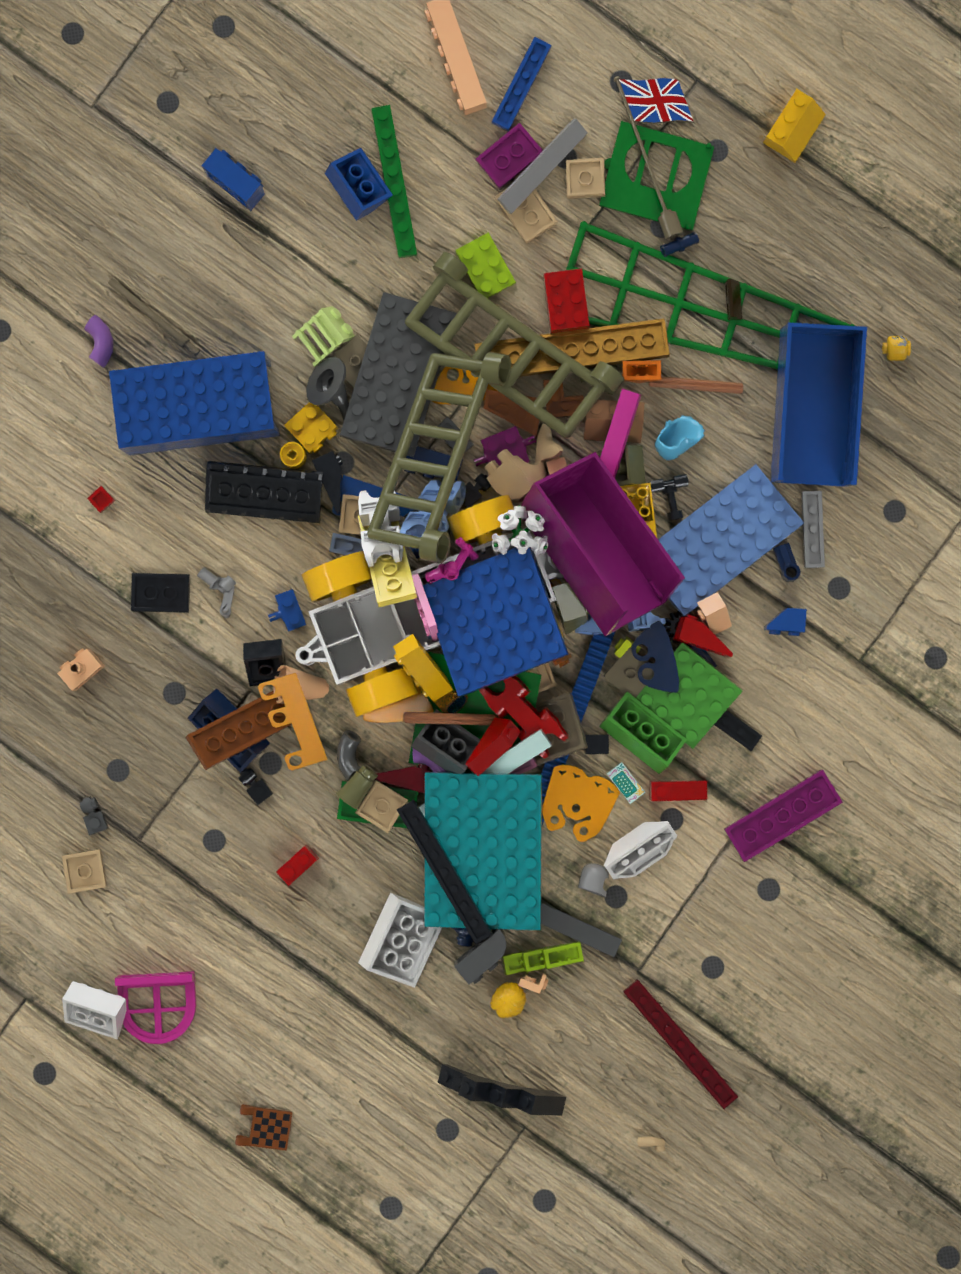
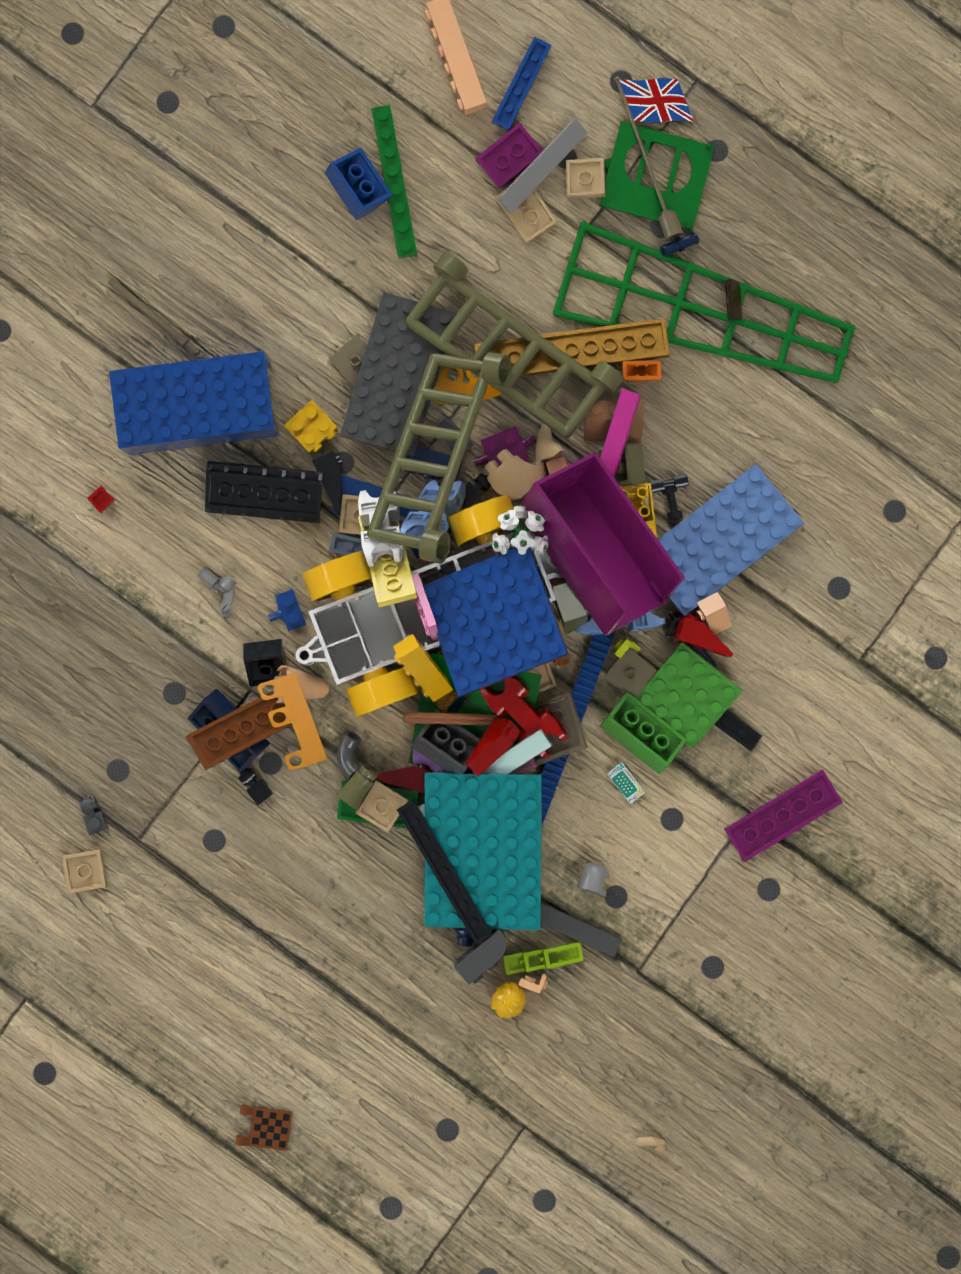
(80, 669): light nougat brick -> none
(94, 1009): white slope -> none
(102, 340): medium lavender cylinder -> none
(156, 980): dark pink window -> none
(160, 592): black tile -> none
(234, 178): blue brick -> none
(293, 455): yellow wheel -> none
(297, 865): red brick -> none
(328, 385): dark grey piece -> none
(331, 326): yellowish green plate -> none
(395, 711): light orange piece -> none
(399, 942): white slope -> none
(452, 568): dark pink pin -> none
(485, 266): lime plate -> none
(501, 1094): black arch -> none
(505, 408): dark orange wing -> none
(562, 406): dark orange plate -> none
(566, 300): red brick -> none
(582, 790): light orange piece -> none
(597, 744): black brick -> none
(639, 849): white wedge -> none
(665, 665): dark blue piece -> none
(678, 437): medium azure piece -> none
(678, 790): red slope -> none
(680, 1044): dark red tile -> none
(700, 385): nougat axle -> none
(786, 560): dark blue piece -> none
(788, 620): blue slope -> none
(795, 126): yellow slope -> none
(813, 529): light grey plate -> none
(818, 404): blue piece -> none
(896, 348): yellow head -> none

